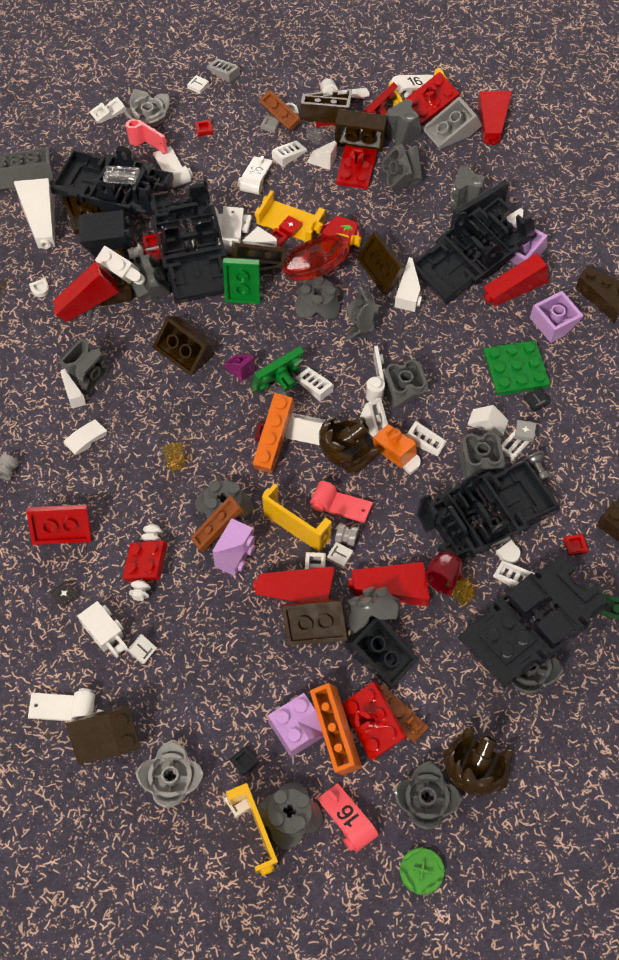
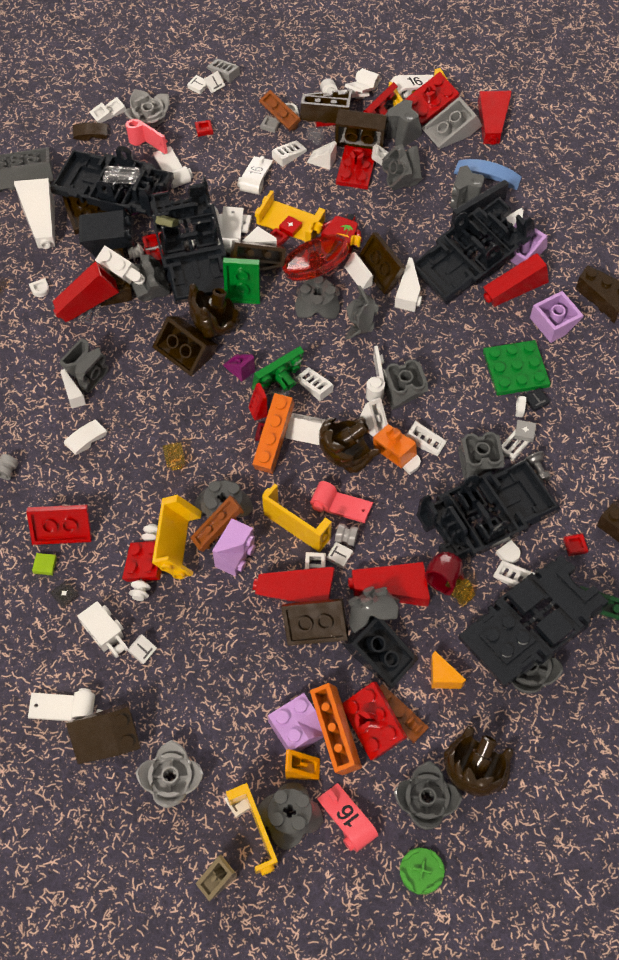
(44, 564): none -> lime tile
(84, 131): none -> dark brown slope
(166, 221): none -> olive tile
(172, 535): none -> yellow panel
(212, 314): none -> dark brown piece
(214, 82): none -> white tile
(216, 878): none -> dark tan slope
(244, 761): black tile -> none
(258, 403): none -> red slope
(301, 766): none -> light orange slope
(359, 271): none -> white slope
(365, 82): none -> white door
(378, 154): none -> white tile
(444, 675): none -> light orange slope
(488, 419): white slope -> none
(491, 171): none -> medium blue slope
(520, 406): none -> white tile

